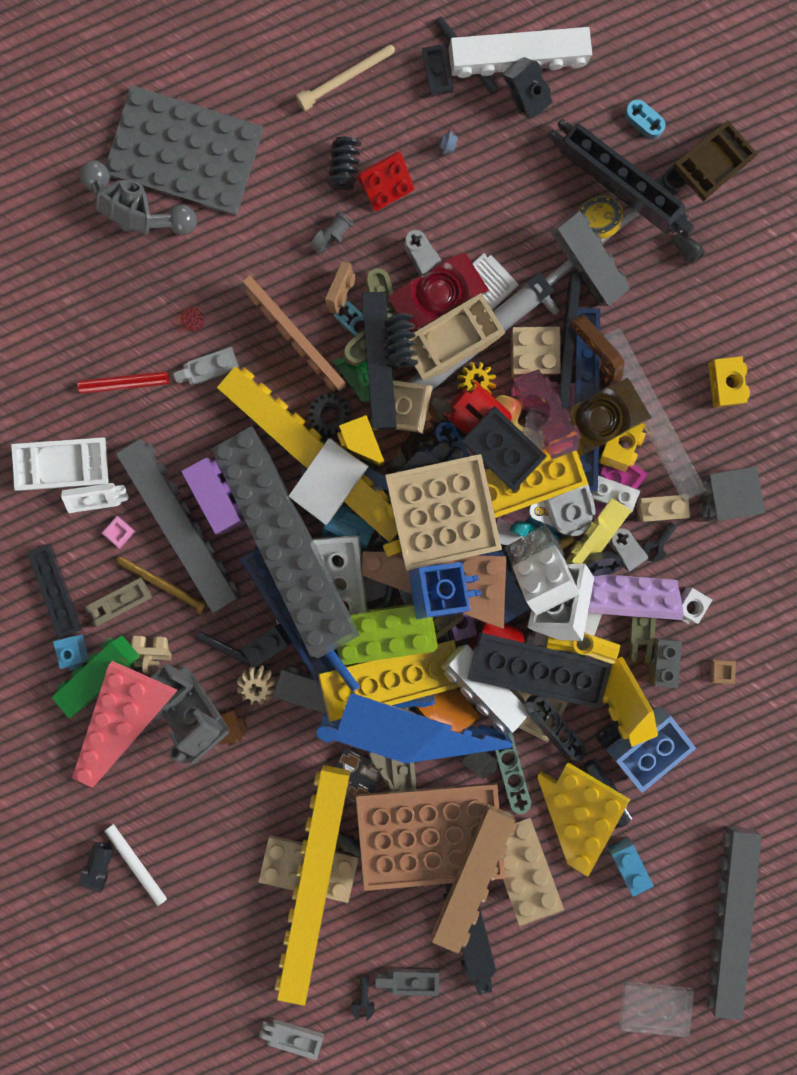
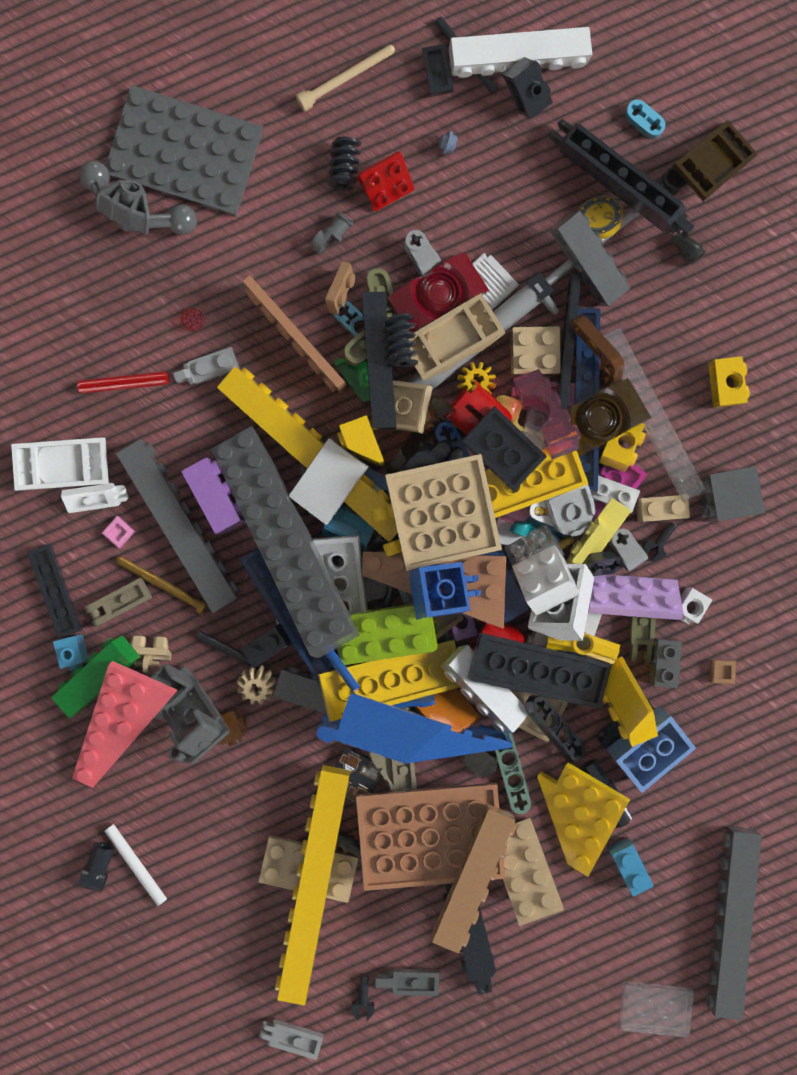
(323, 402): black tyre -> none

